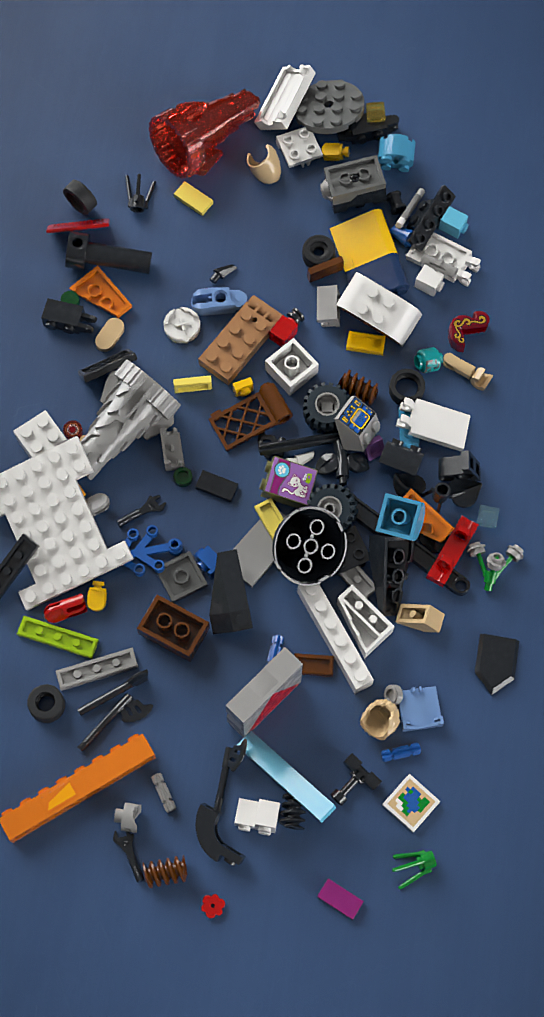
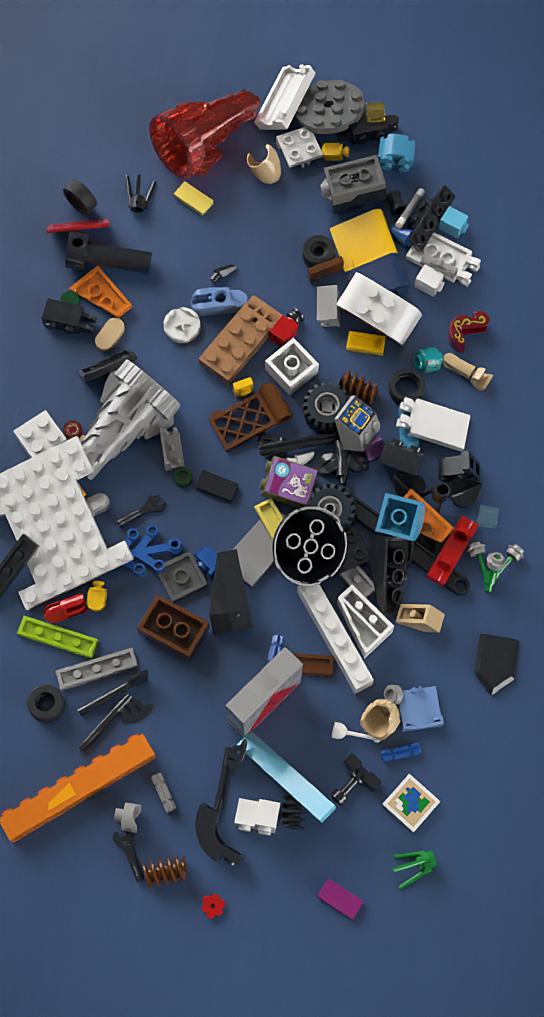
(192, 384): light yellow tile -> none
(340, 731): none -> white hinge

